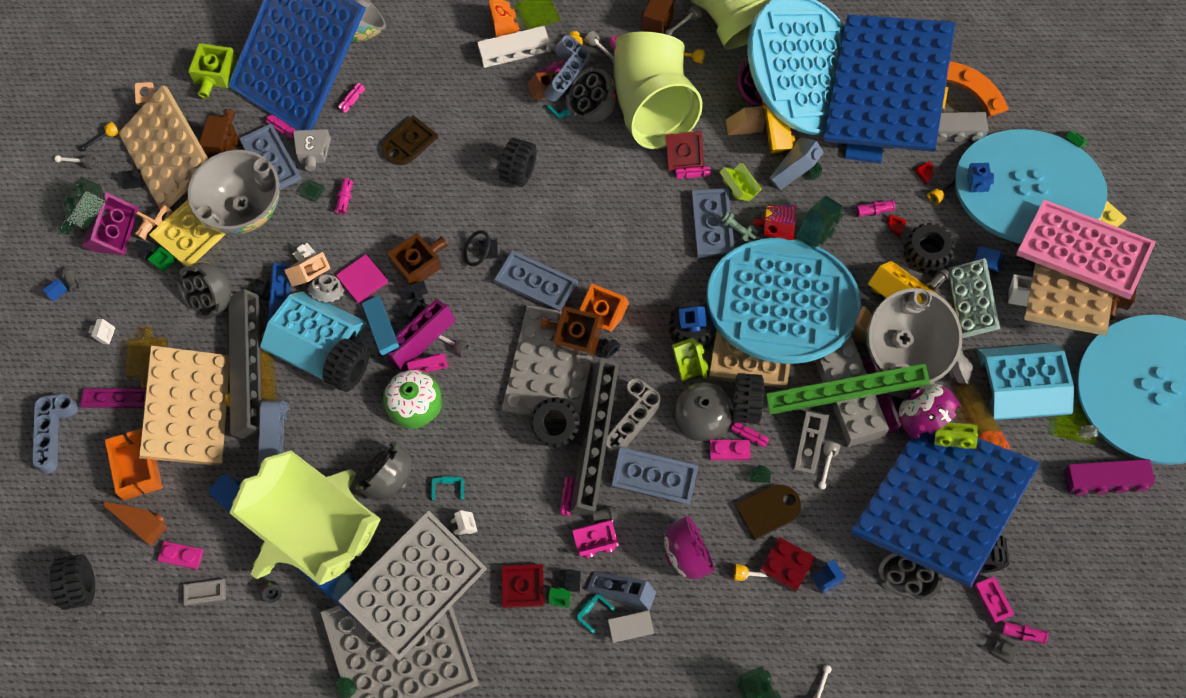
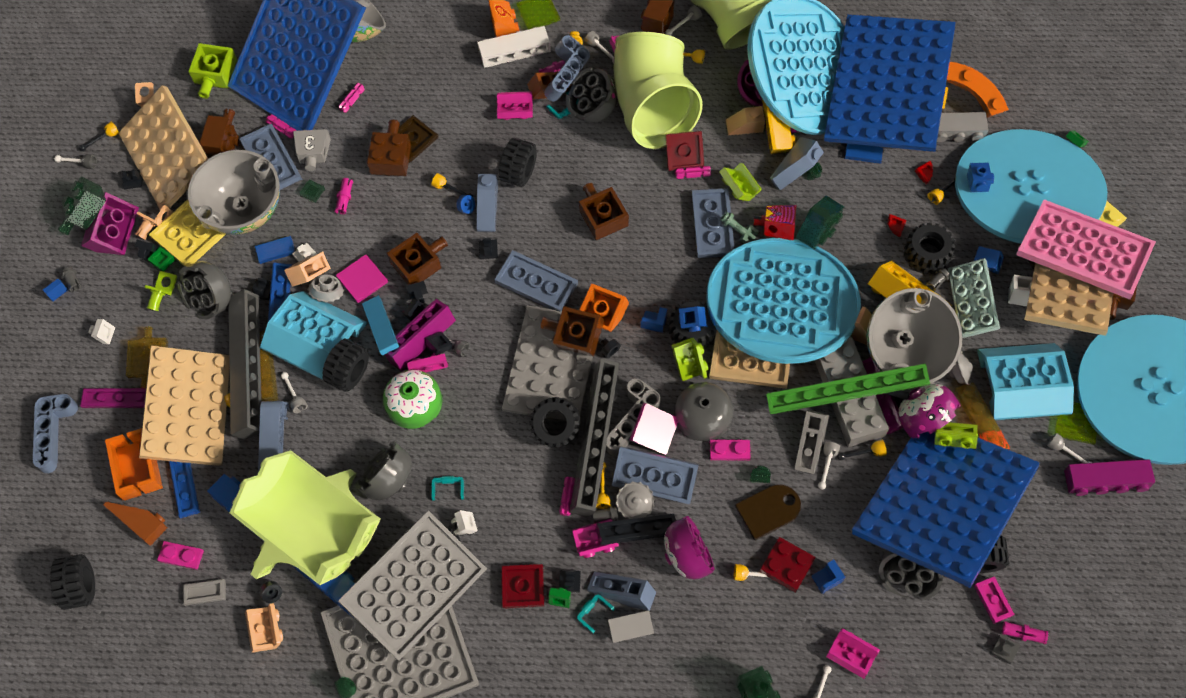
(160, 291): none -> lime bracket
(184, 489): none -> blue tile
(263, 628): none -> light nougat bracket
(275, 249): none -> blue tile
(296, 401): none -> hinge
(389, 152): none -> reddish brown brick
(438, 343): none -> black tile
(439, 182): none -> yellow hinge
(465, 204): none -> blue tile
(486, 250): black piece -> none
(487, 202): none -> sand blue slope
(514, 105): none -> dark pink bracket
(602, 497): none -> yellow hinge
(603, 211): none -> reddish brown brick
(634, 529): none -> black plate
(635, 500): none -> light grey piece
(654, 321): none -> blue panel
(654, 429): none -> tile
(748, 398): black tyre -> none
(749, 434): dark pink axle -> none
(852, 653): none -> dark pink bracket
(875, 208): dark pink pin -> none
(877, 448): none -> hinge
(1057, 443): none -> light grey hinge
(1088, 432): clear plate -> none

